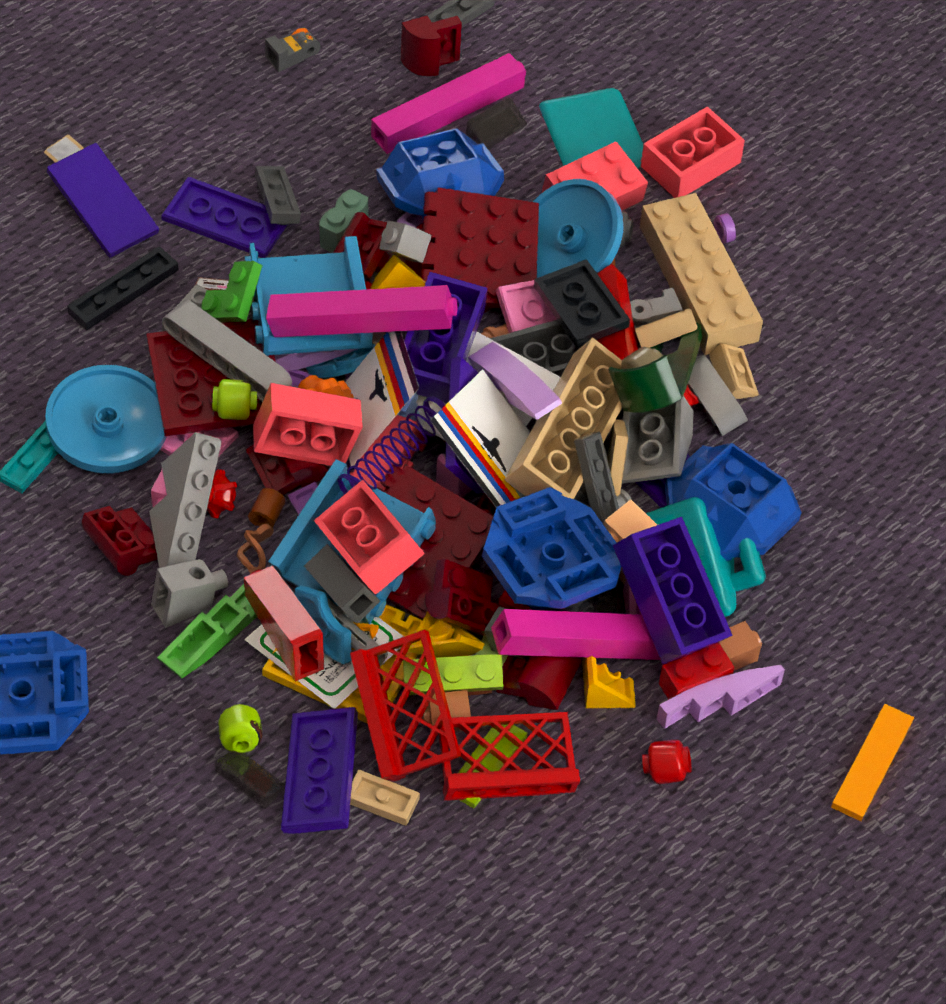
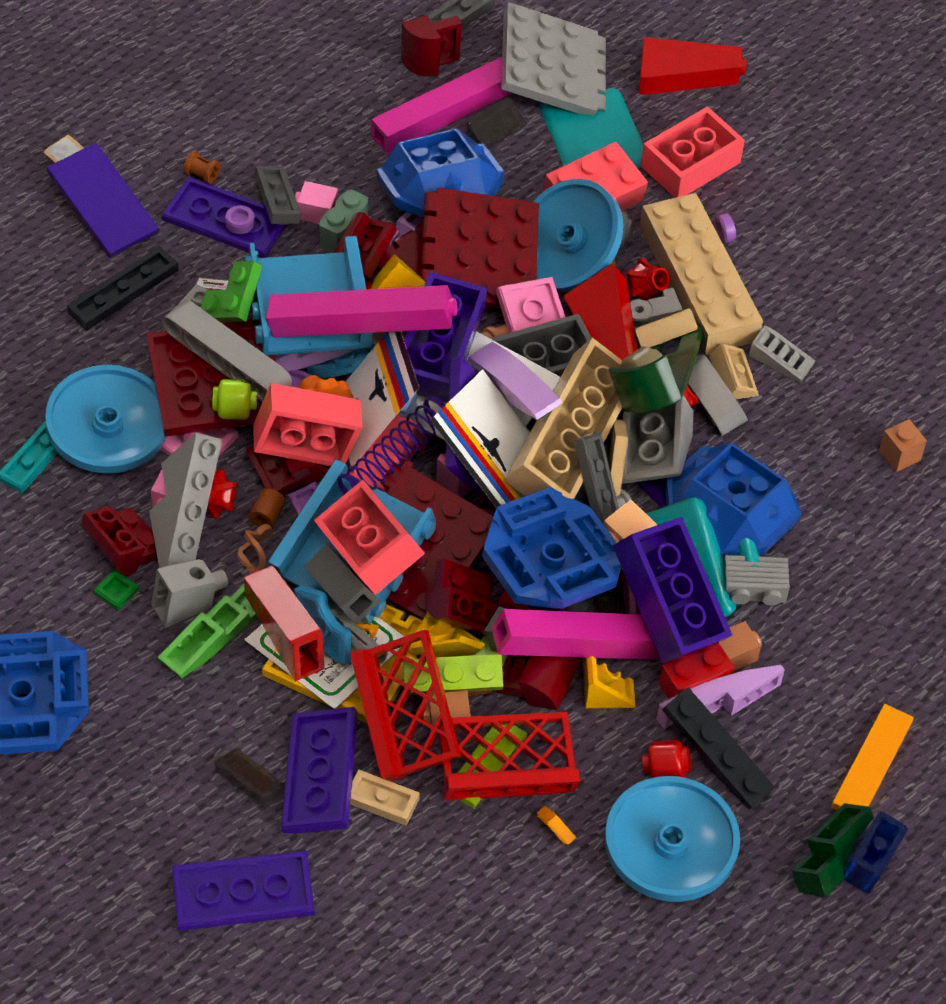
(116, 590): none -> green tile
(201, 167): none -> dark orange bush
(239, 727): lime head -> none
(240, 219): none -> medium lavender tile
(242, 890): none -> dark purple tile
(291, 48): dark grey leg -> none
(315, 201): none -> bright pink brick
(405, 241): light grey brick -> none
(553, 61): none -> light grey hinge
(556, 825): none -> light orange tile
(581, 303): black plate -> none
(647, 280): none -> red rock
(672, 838): none -> dark azure dish
(688, 65): none -> red slope
(718, 748): none -> black plate
(763, 583): none -> light grey brick
(768, 357): none -> light grey slope
(829, 850): none -> dark green slope
(874, 852): none -> clear blue brick
(902, 445): none -> nougat brick

